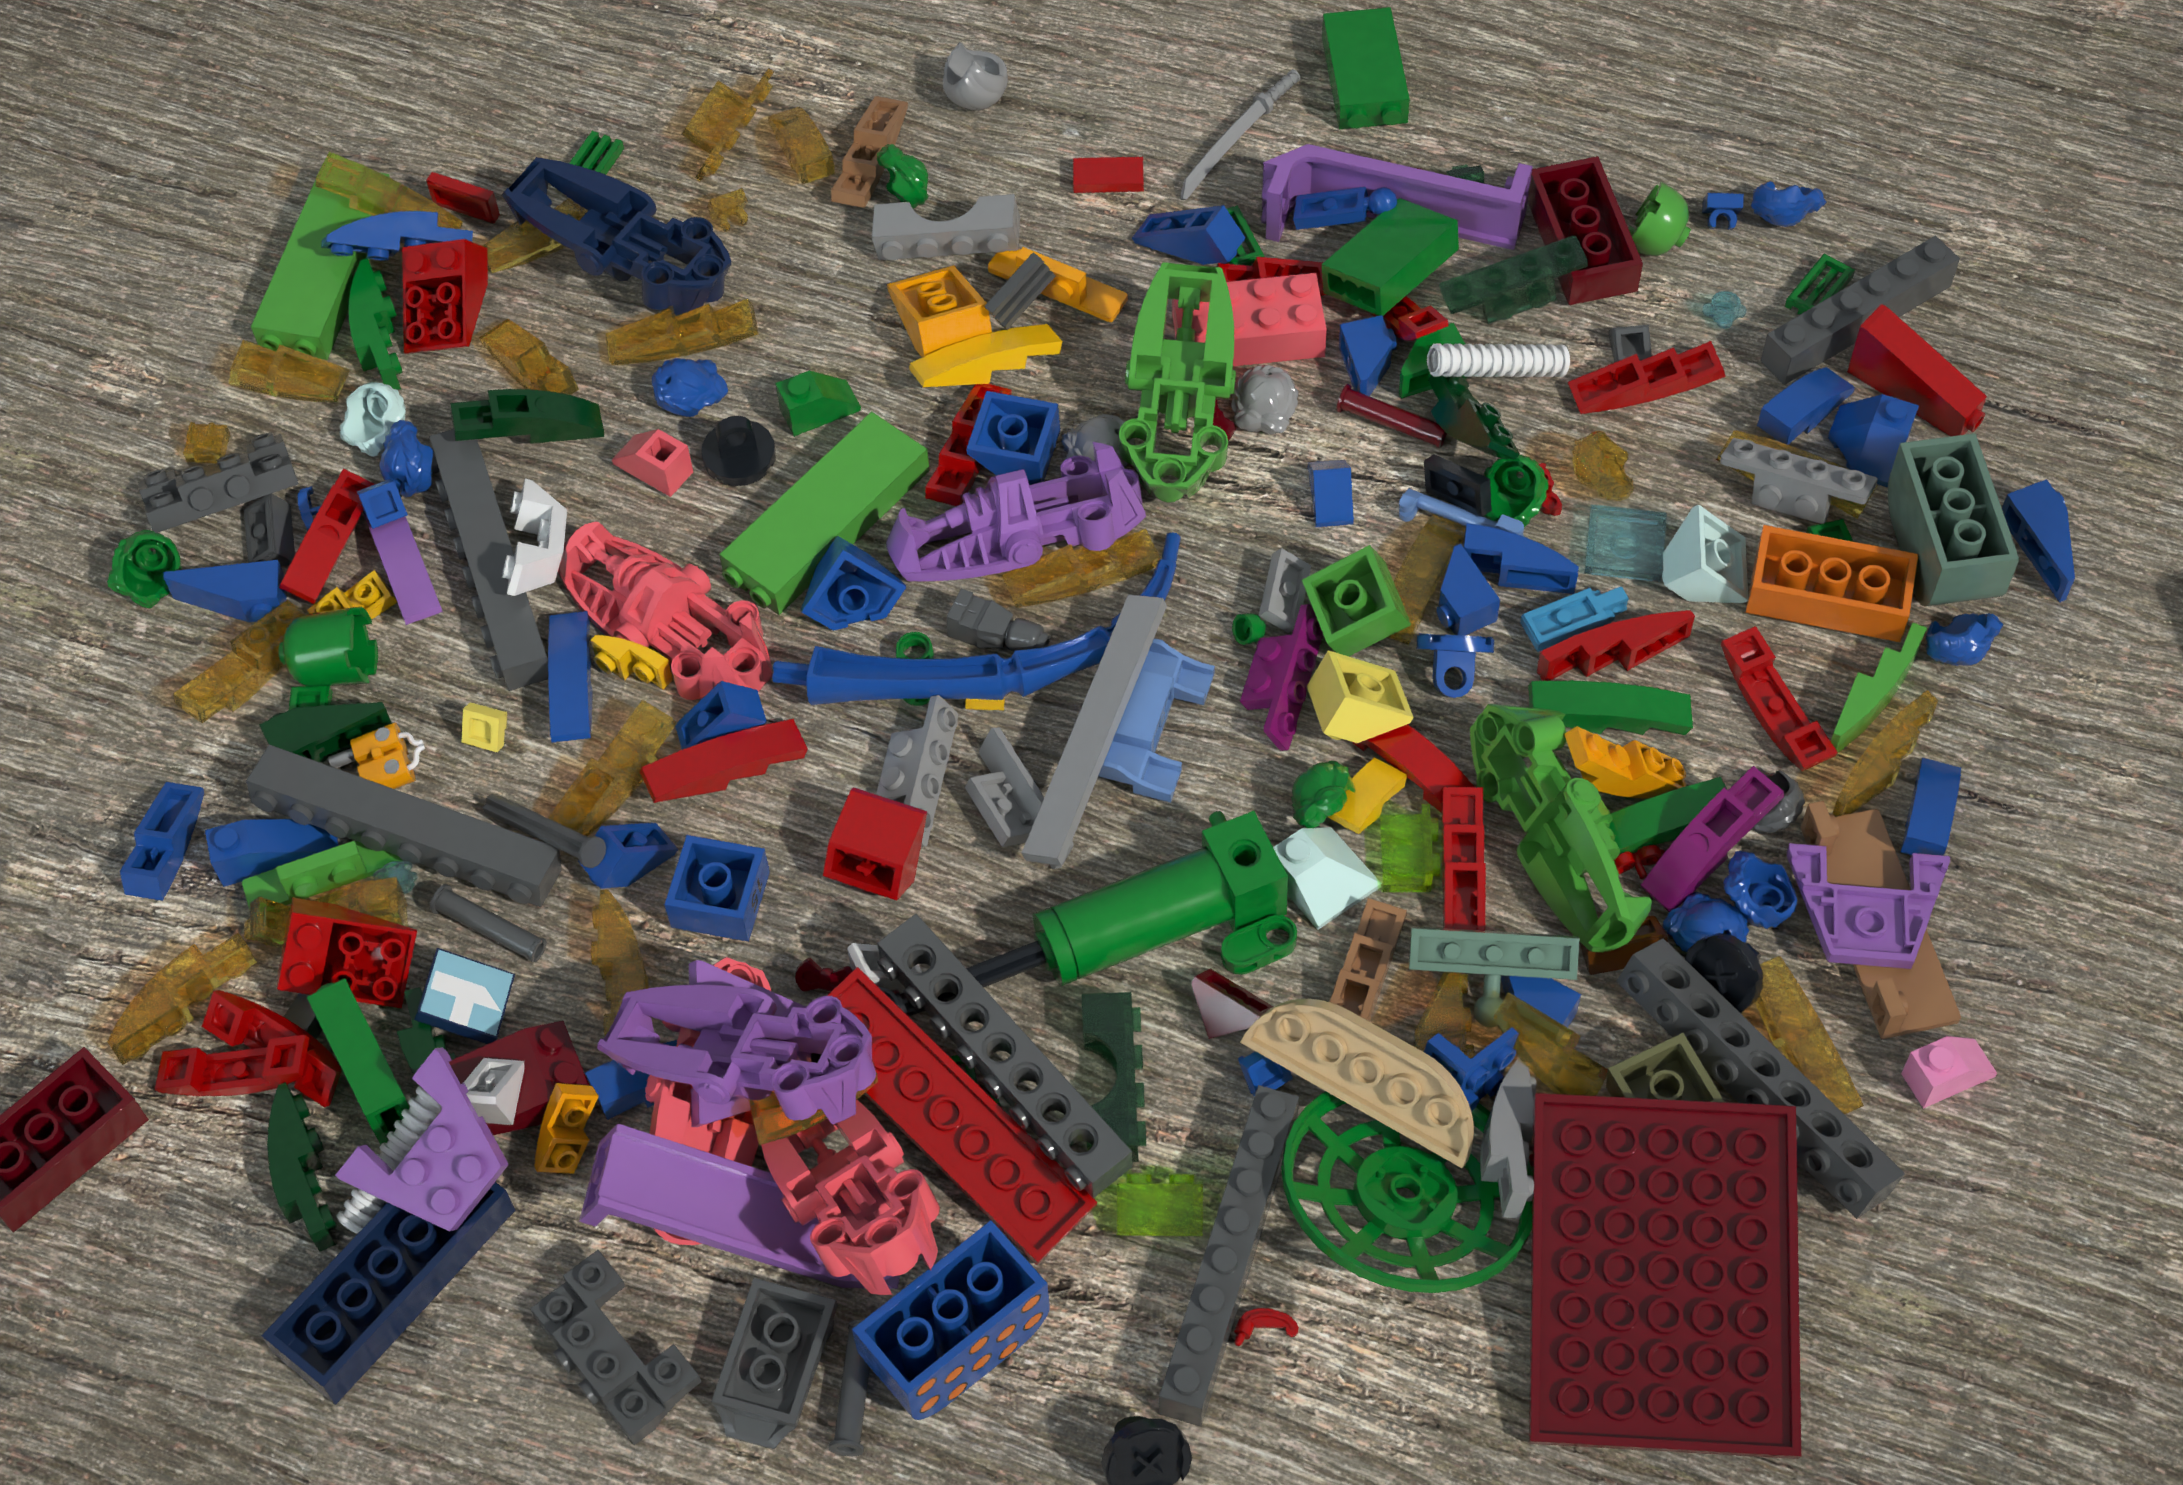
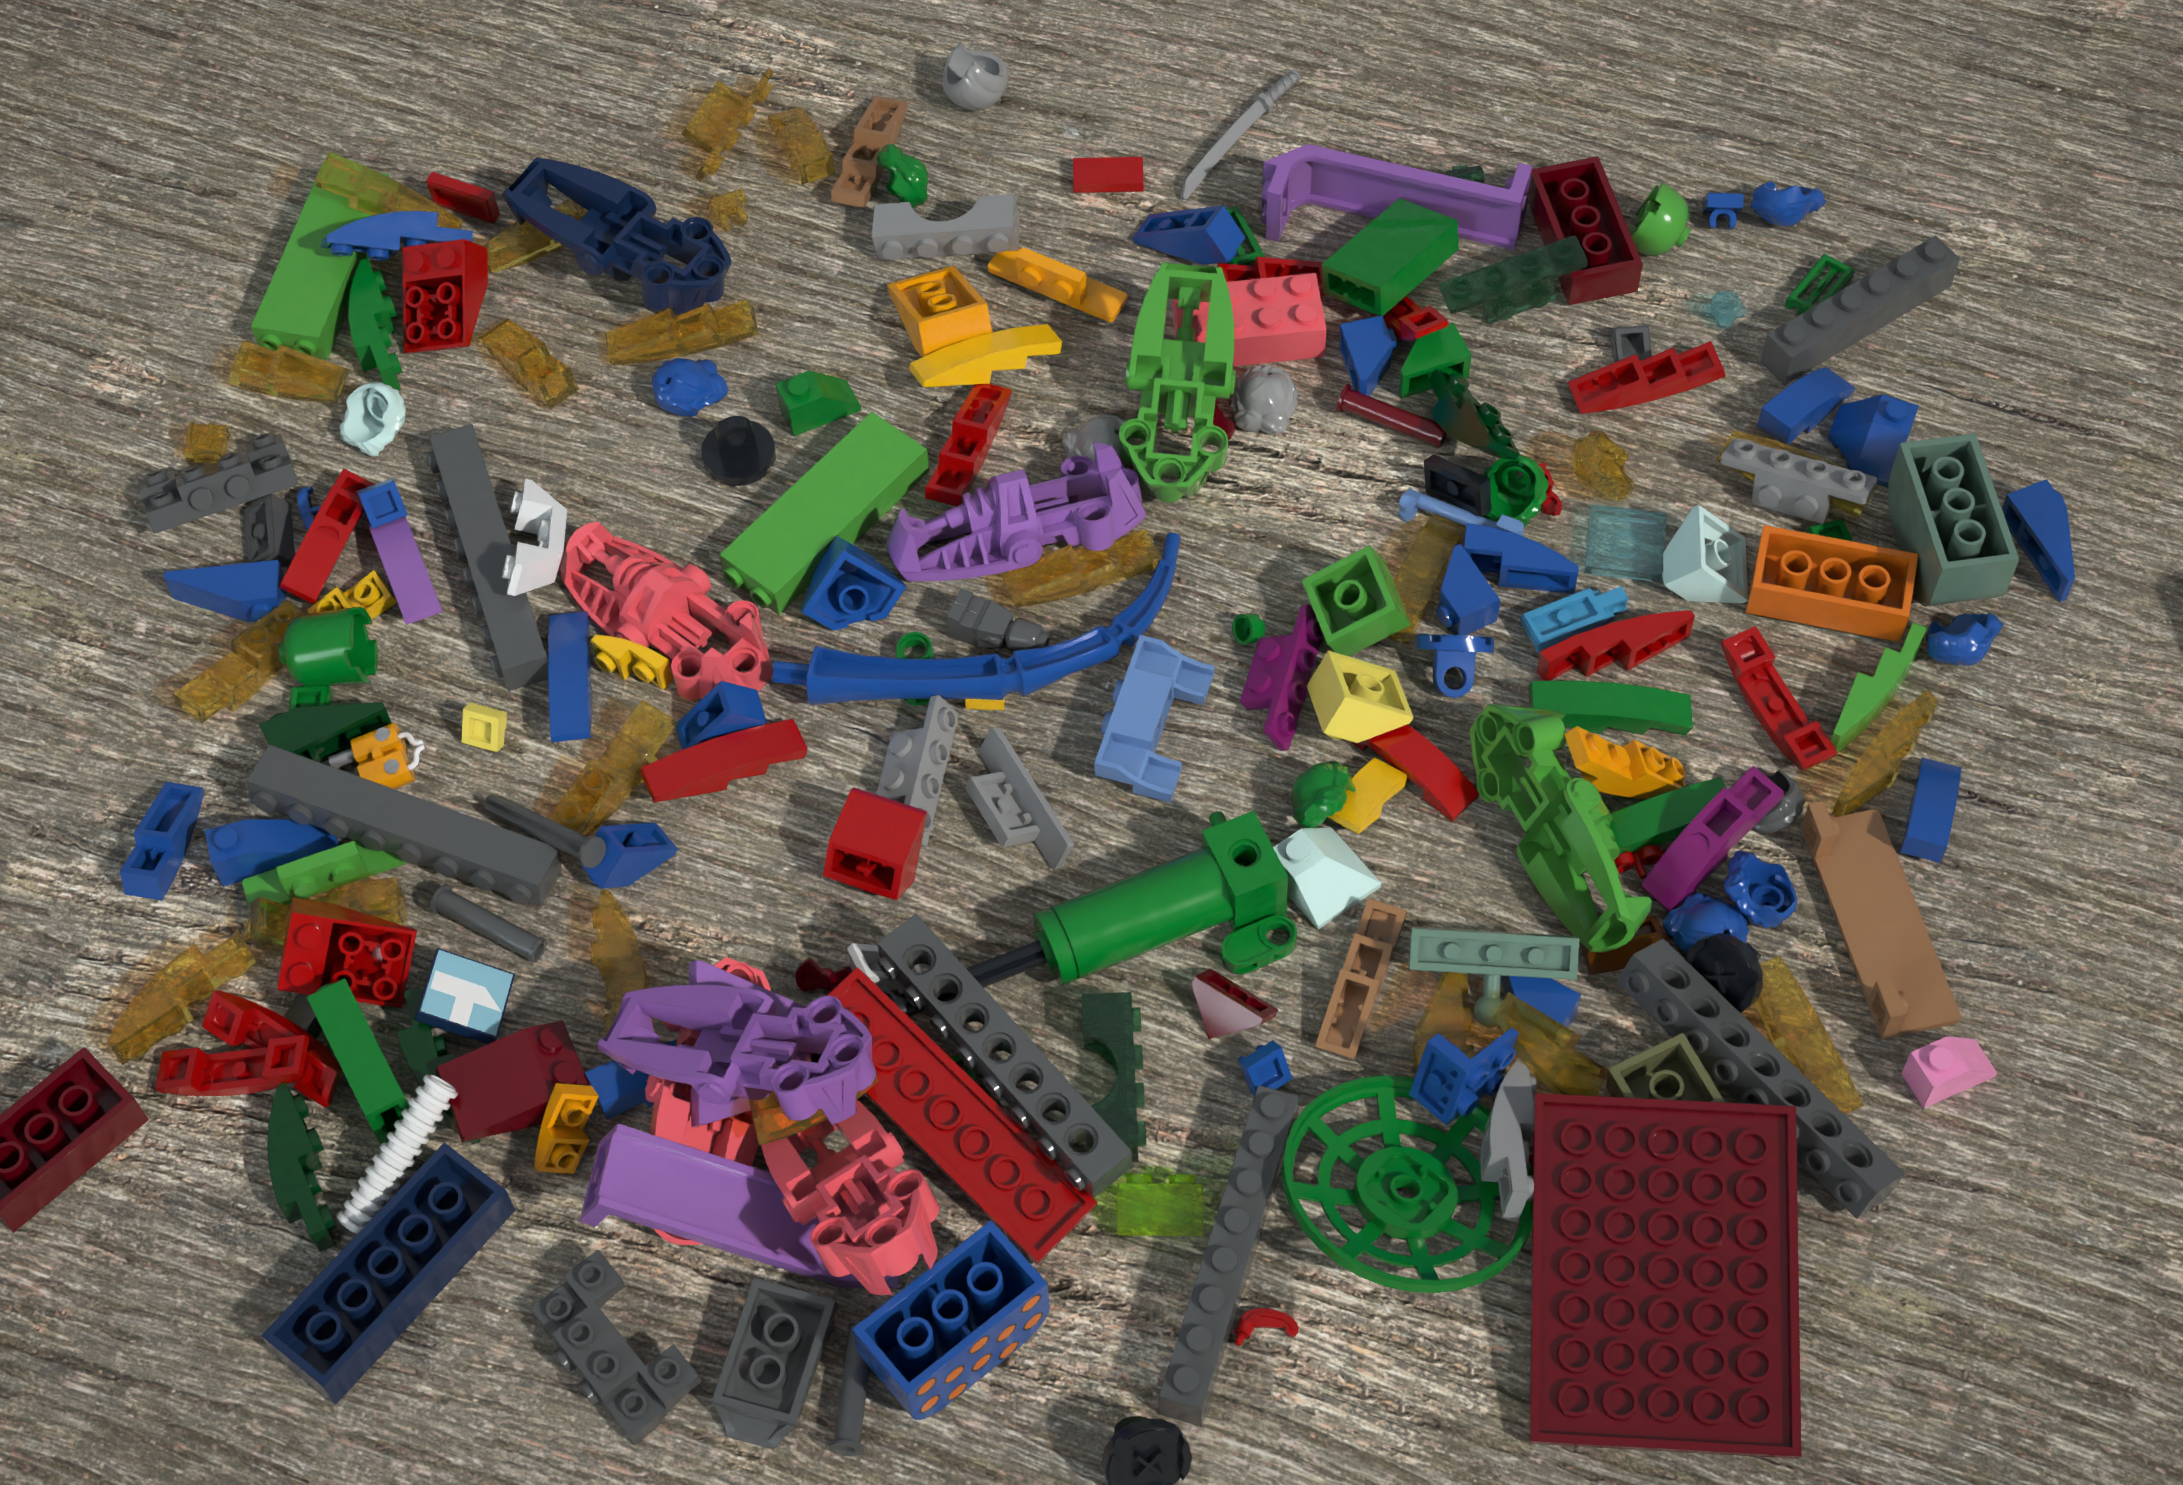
(140, 571): green hair -> none
(402, 871): clear light blue plate -> none
(406, 459): blue hair -> none
(447, 1165): medium lavender wing -> none
(495, 1089): white slope -> none
(536, 413): dark green slope -> none
(593, 149): green tile -> none
(656, 460): coral slope -> none
(717, 888): blue brick -> none
(1015, 435): blue slope -> none
(1020, 291): dark grey tile -> none
(1094, 730): light grey tile -> none
(1284, 590): light grey plate -> none
(1331, 492): blue slope -> none
(1341, 206): blue plate -> none
(1365, 68): green brick -> none
(1368, 1072): tan plate -> none
(1407, 851): clear neon green bracket -> none
(1463, 858): red slope -> none
(1498, 360): white piece -> none
(1868, 922): medium lavender wing -> none
(1906, 367): red slope -> none

